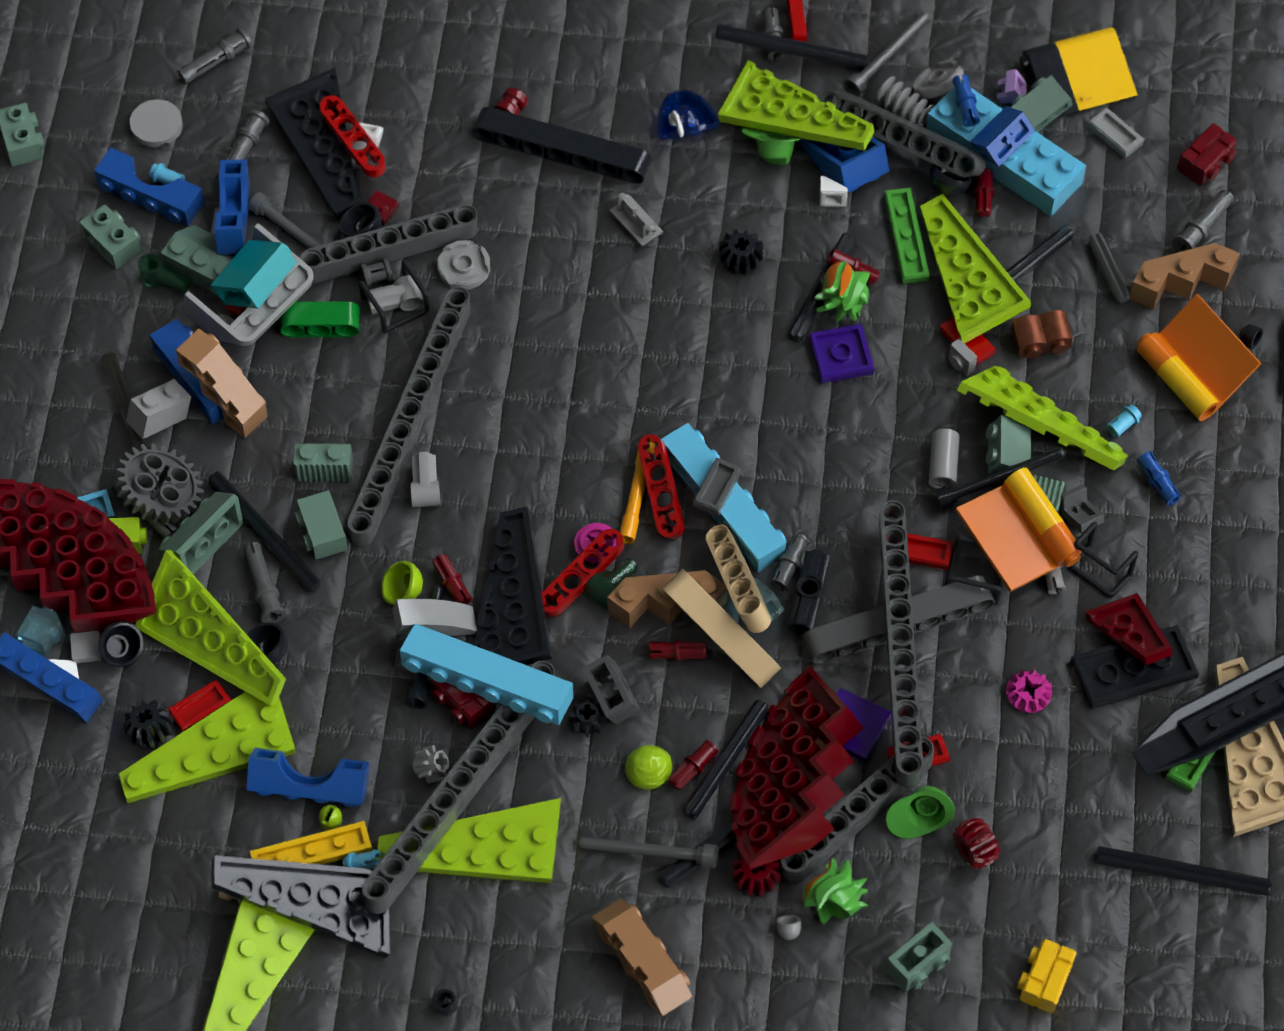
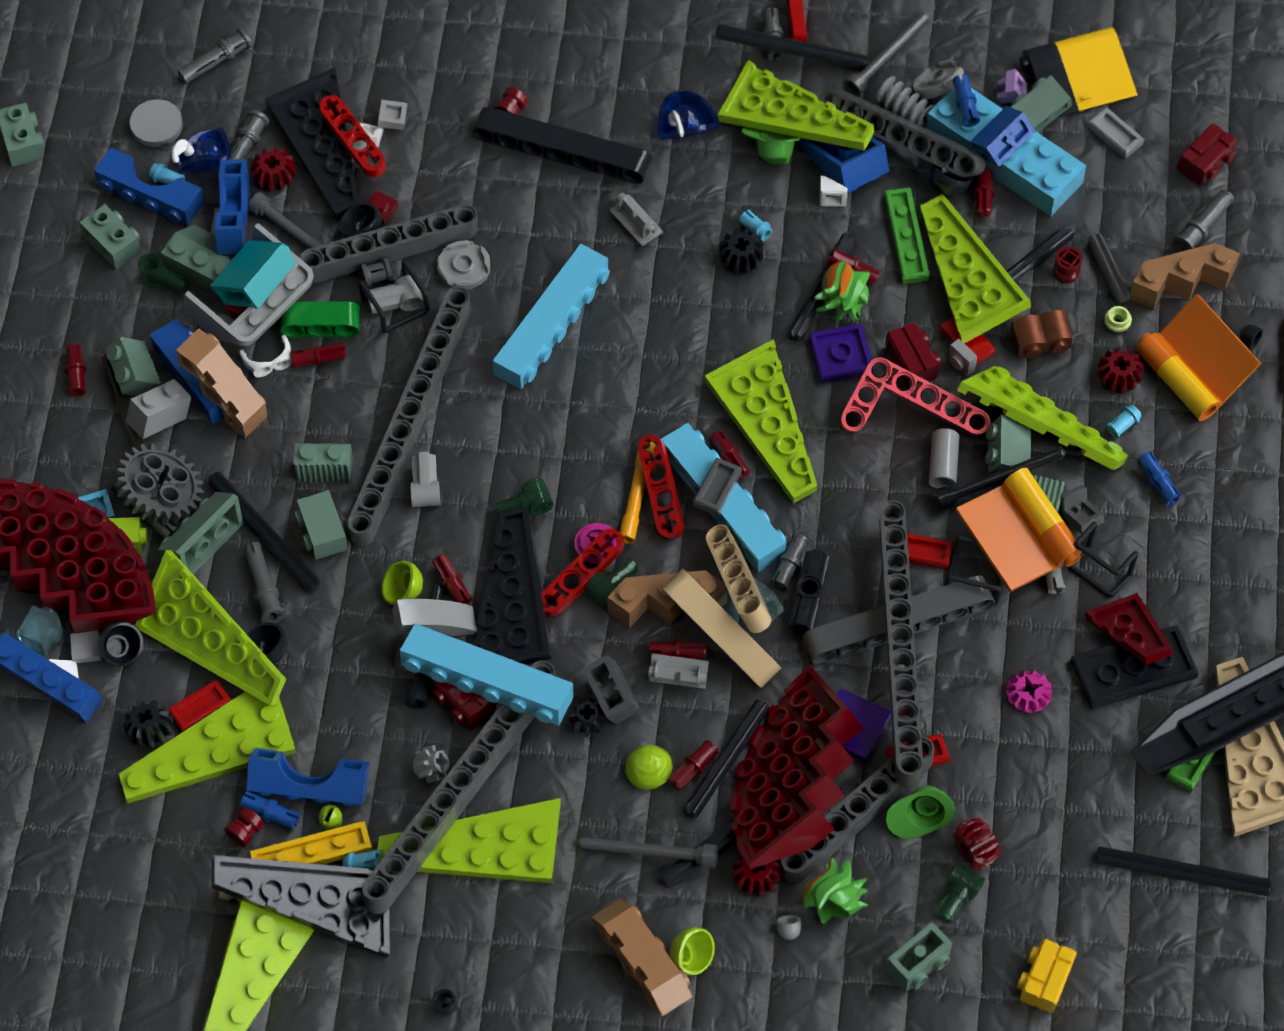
(75, 370): none -> dark red axle
(132, 366): none -> sand green brick
(202, 151): none -> clear blue hat
(244, 827): none -> dark red wheel
(256, 367): none -> white cap
(270, 810): none -> blue pin
(273, 169): none -> dark red gear
(318, 354): none -> dark red axle
(392, 114): none -> light grey plate
(533, 495): none -> clear green pin
(551, 316): none -> medium azure brick
(678, 671): none -> light grey hinge
(692, 950): none -> lime piece
(728, 451): none -> dark red axle
(755, 225): none -> medium azure pin
(762, 408): none -> lime wing
(911, 352): none -> dark red brick
(912, 395): none -> coral beam
(962, 886): none -> clear green pin
(1067, 265): none -> dark red wheel
(1120, 313): none -> yellowish green plate
(1120, 370): none -> dark red gear

